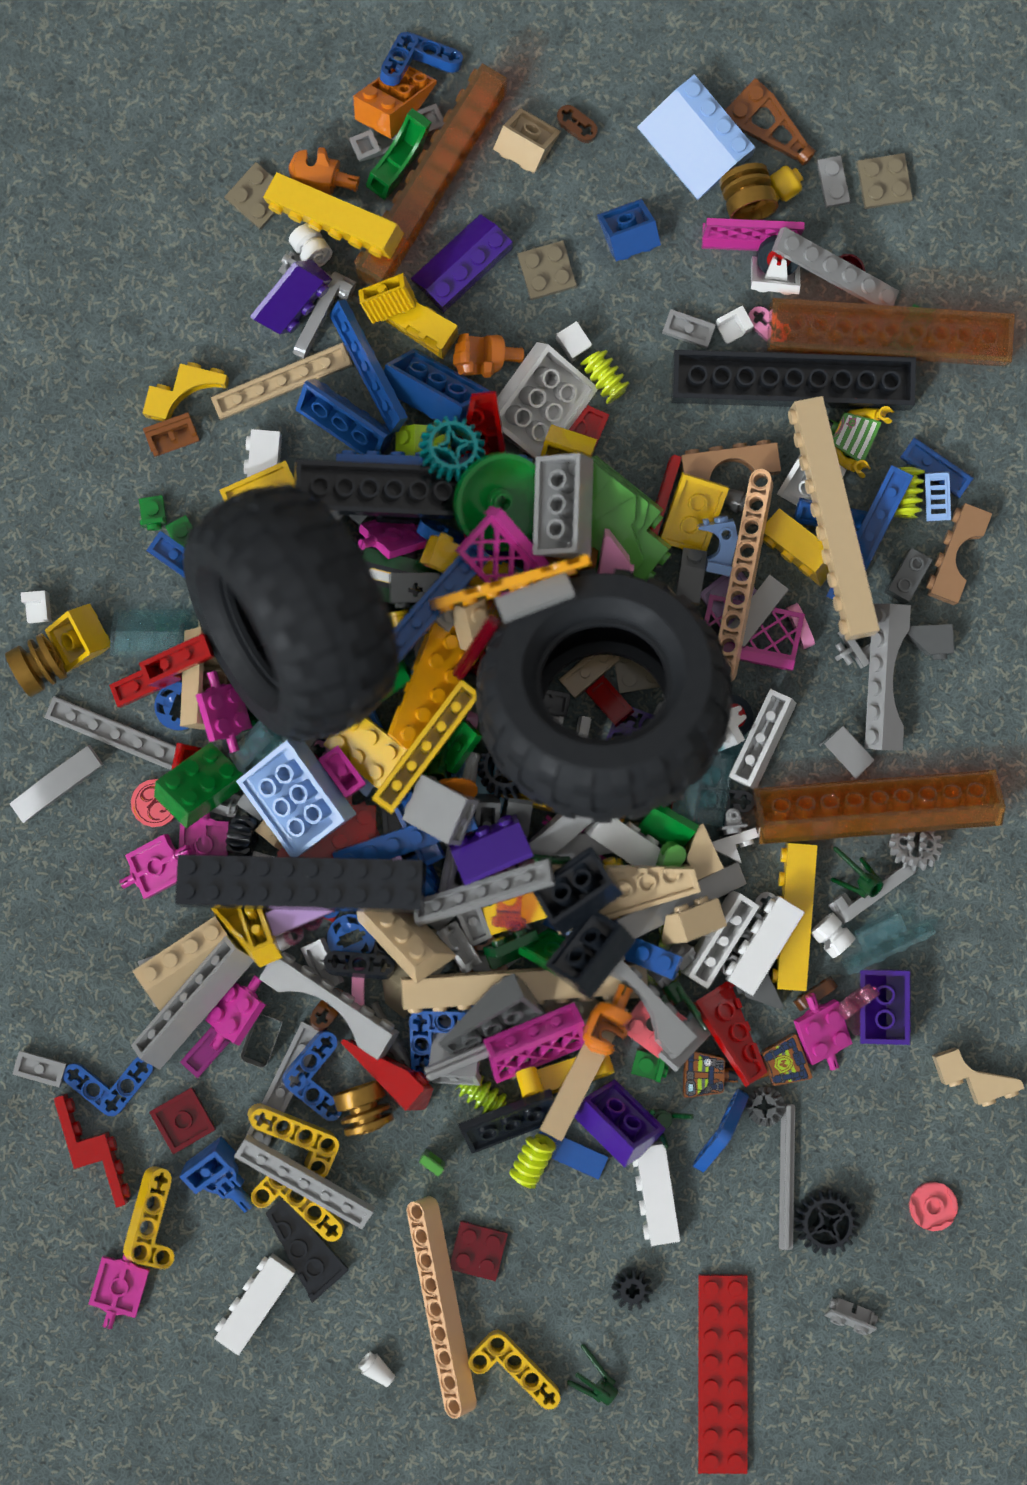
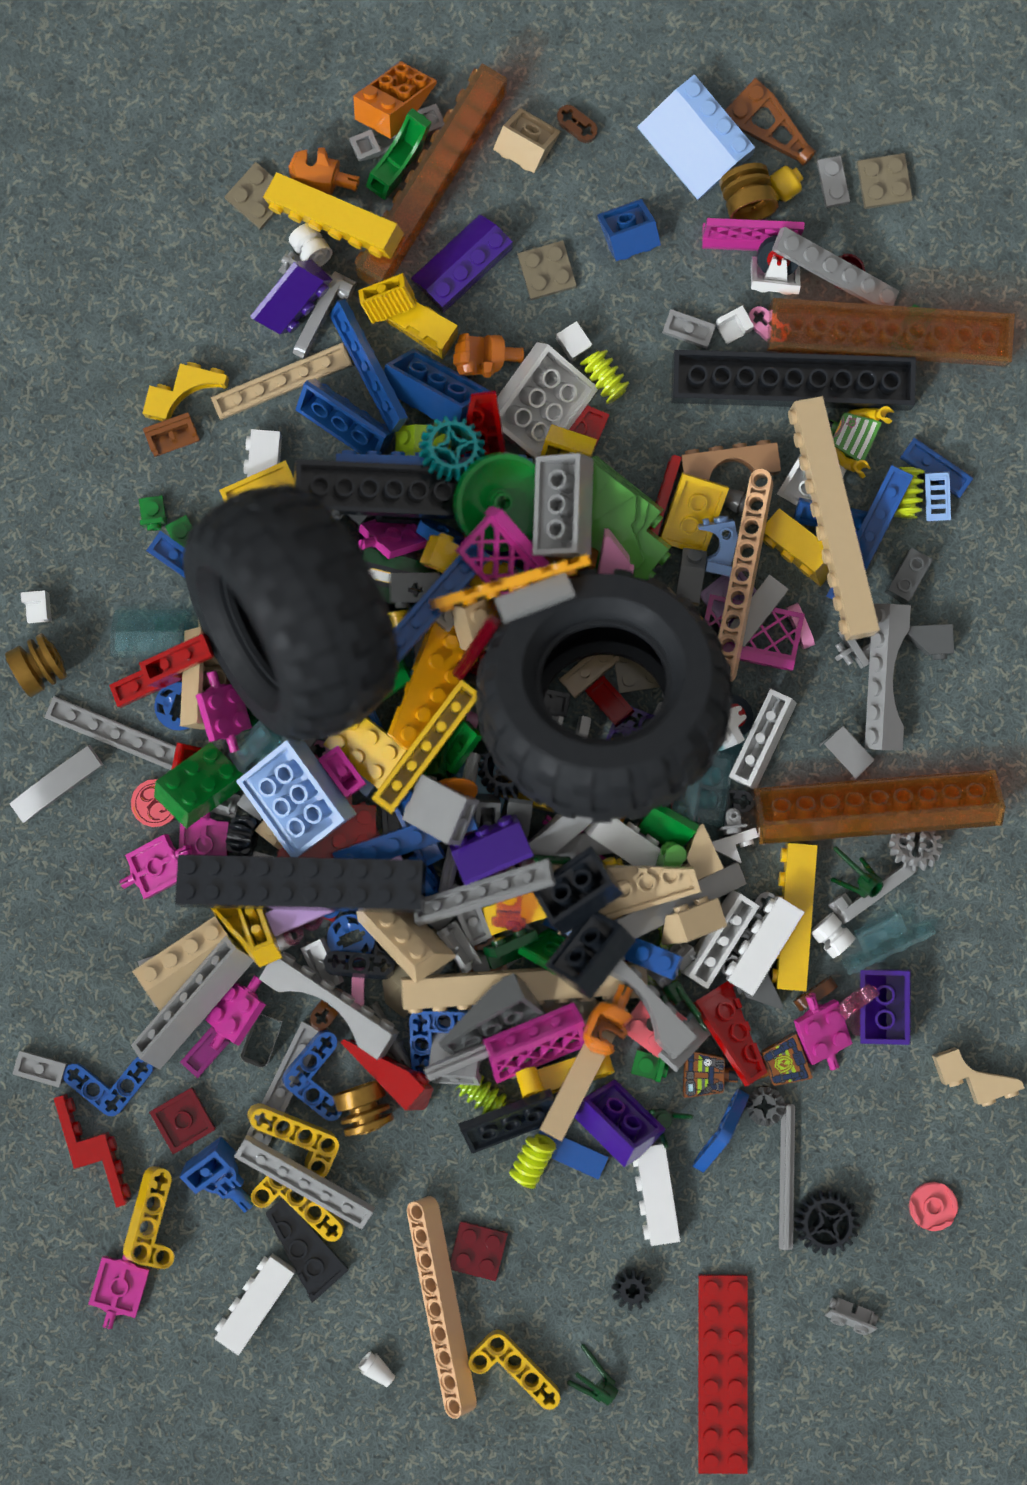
(78, 636): yellow slope -> none
(415, 50): blue beam -> none
(432, 1162): bright green tile -> none
(948, 582): medium nougat arch -> none

